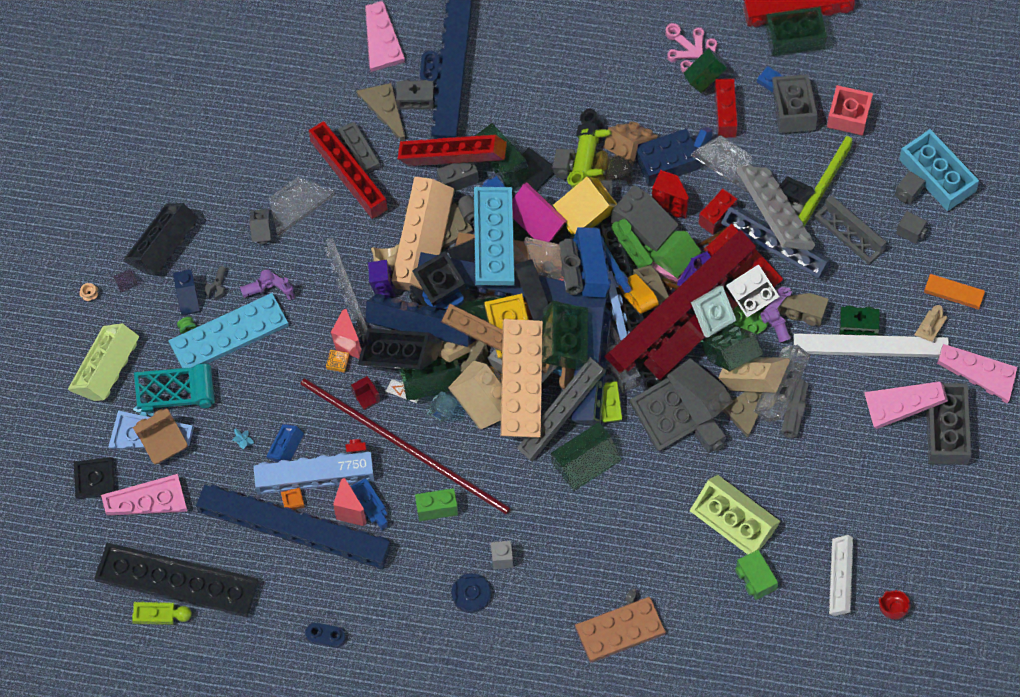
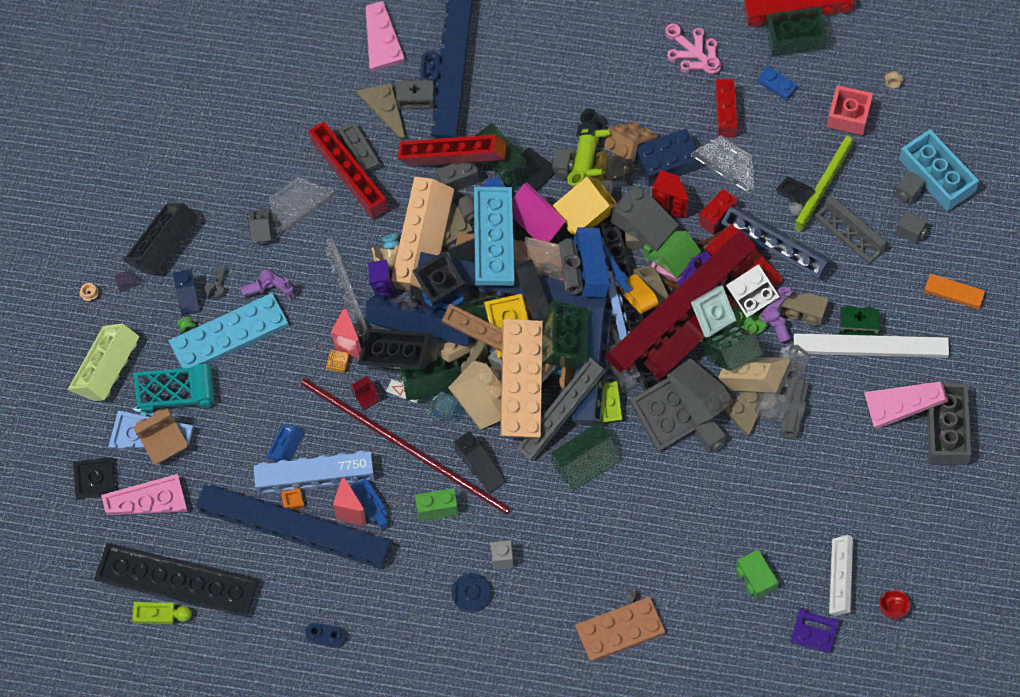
(242, 438): medium azure plant -> none
(355, 445): red plate -> none
(390, 241): none -> medium azure bush
(478, 461): none -> black slope
(631, 243): bright green hinge -> none
(703, 137): blue tile -> none
(705, 70): dark green brick -> none
(734, 515): yellowish green slope -> none
(775, 207): light grey plate -> none
(794, 103): dark grey slope -> none
(811, 636): none -> dark purple plate
(893, 79): none -> tan plate
(931, 324): tan hinge -> none
(979, 370): bright pink wing -> none

